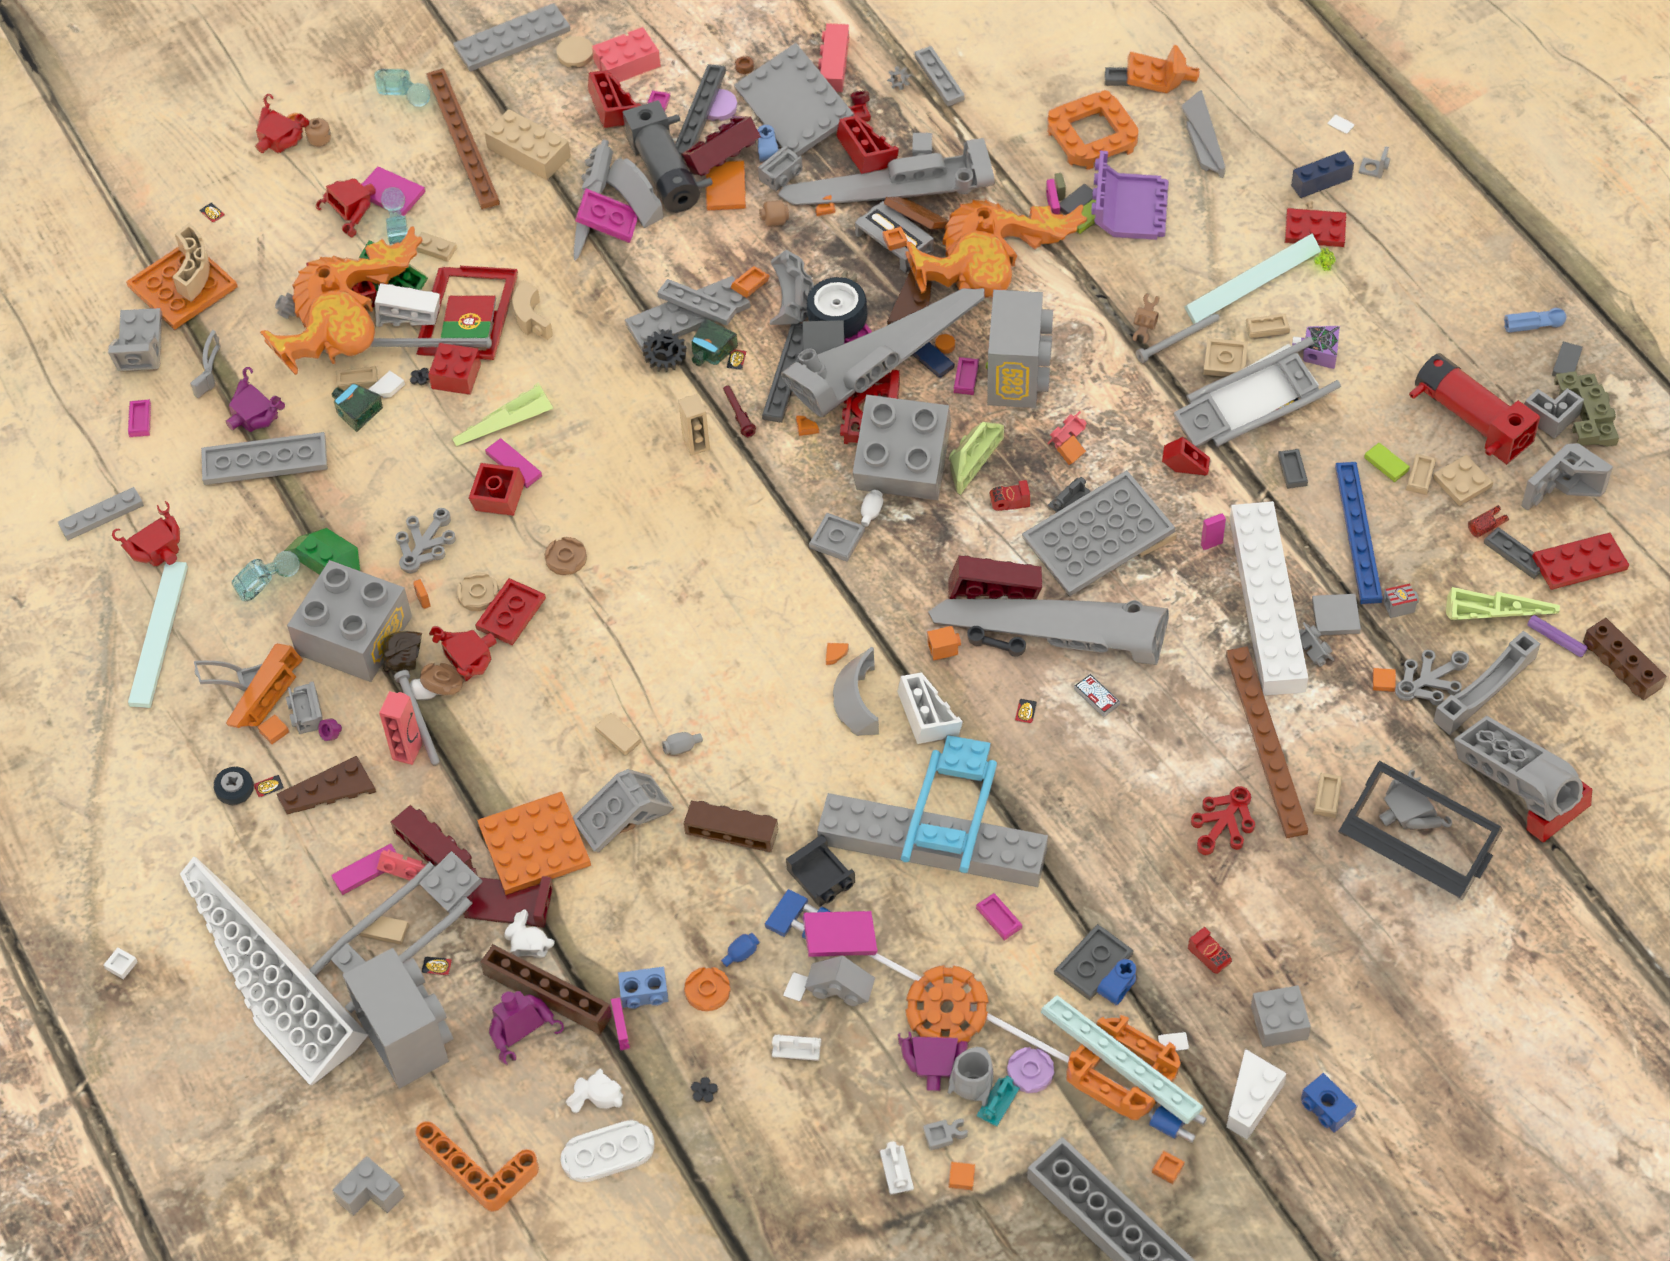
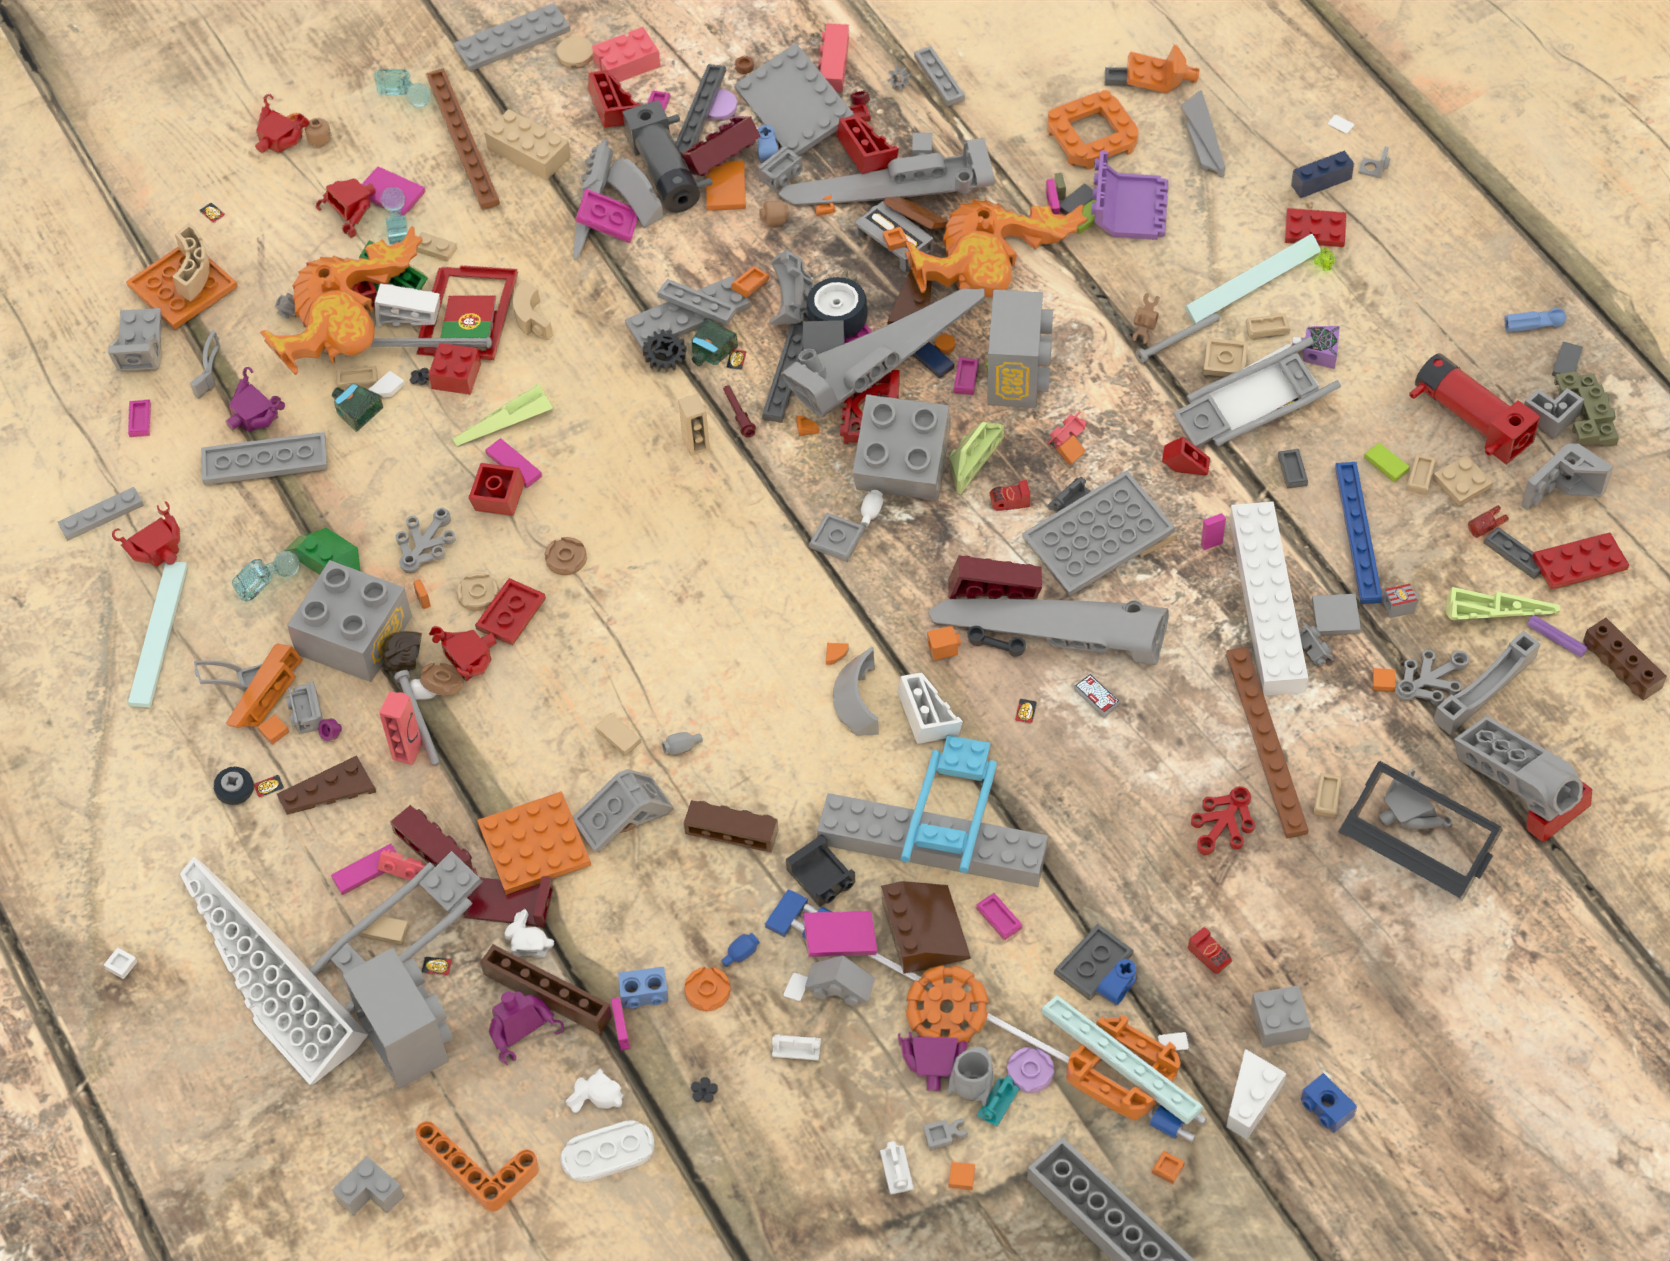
(923, 925): none -> reddish brown slope

